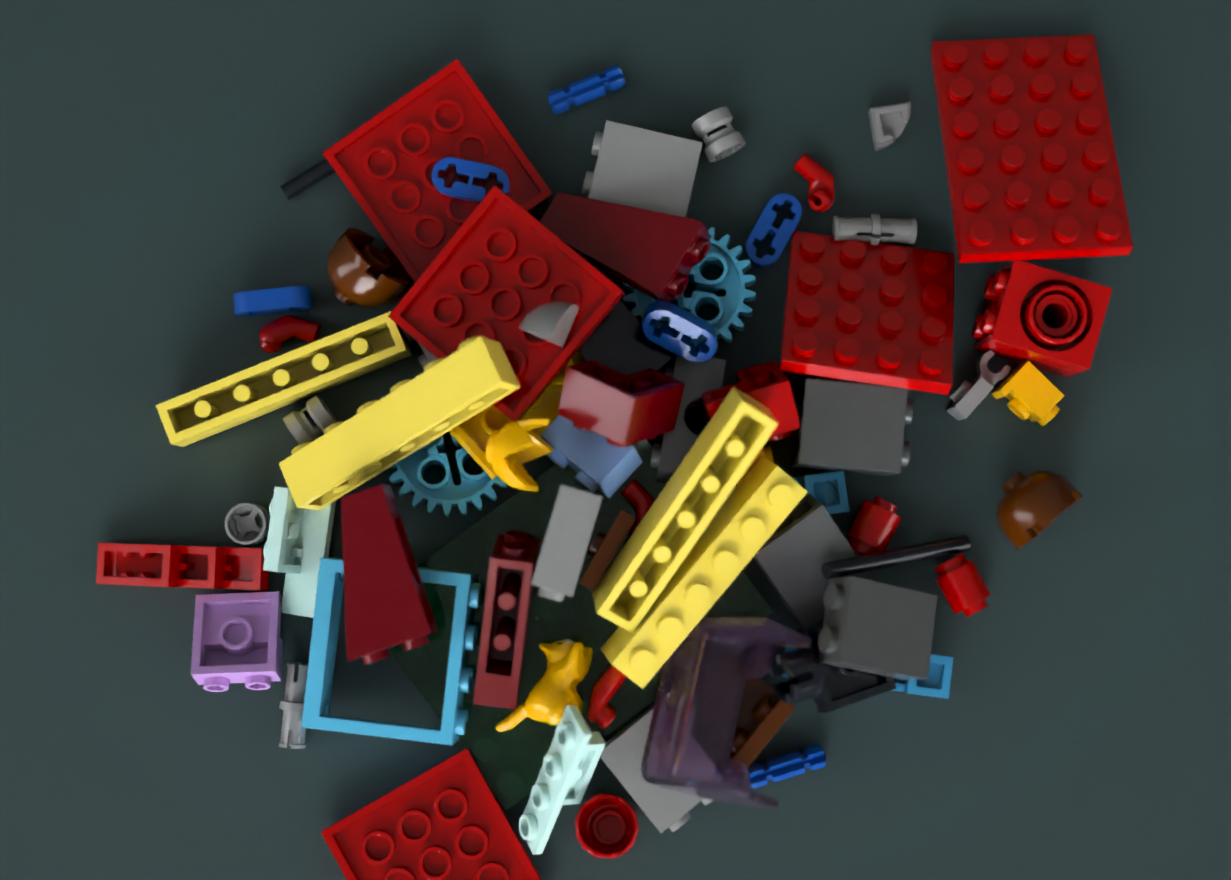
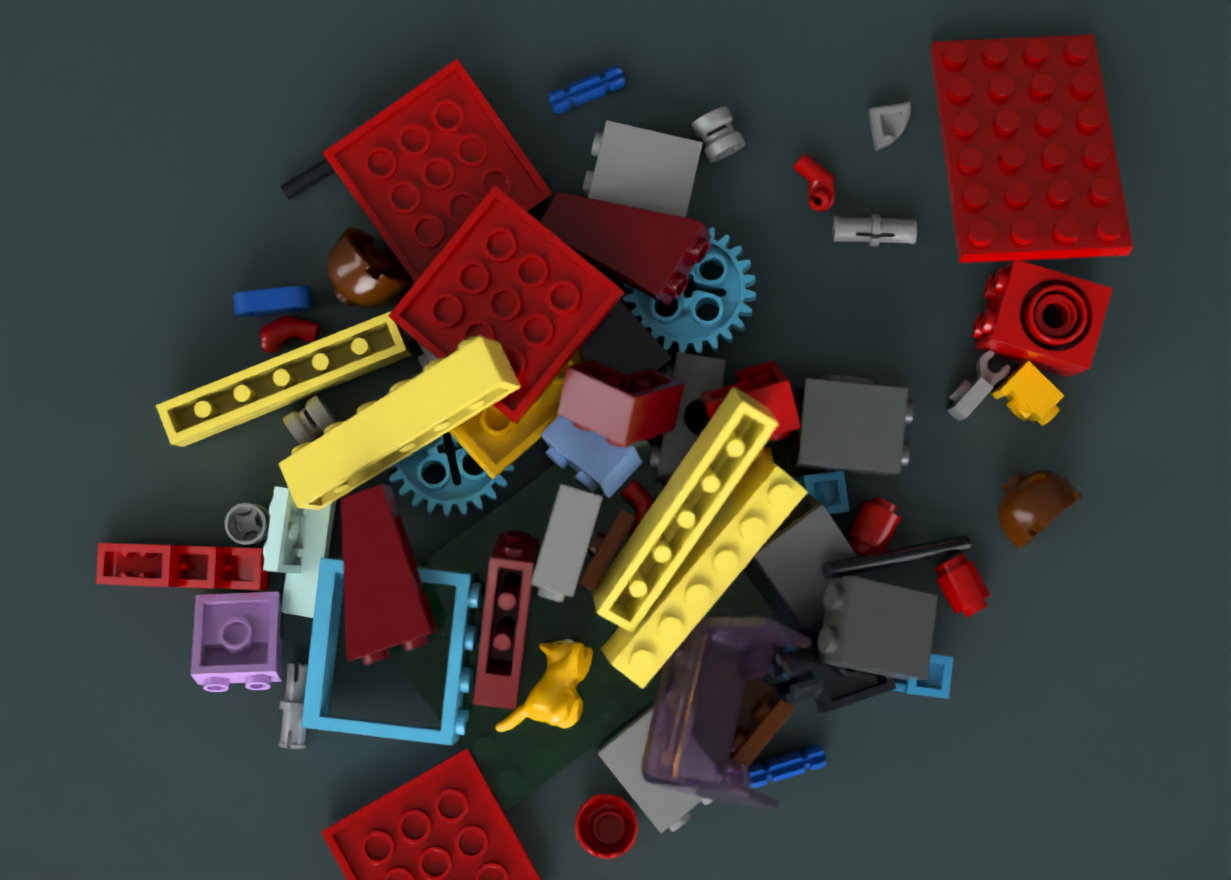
(470, 170): blue beam -> none
(515, 446): yellow piece -> none
(551, 321): light grey brick -> none
(562, 778): light aqua bracket -> none
(601, 695): red arm -> none
(678, 334): blue beam -> none
(781, 235): blue beam -> none
(869, 313): red plate -> none

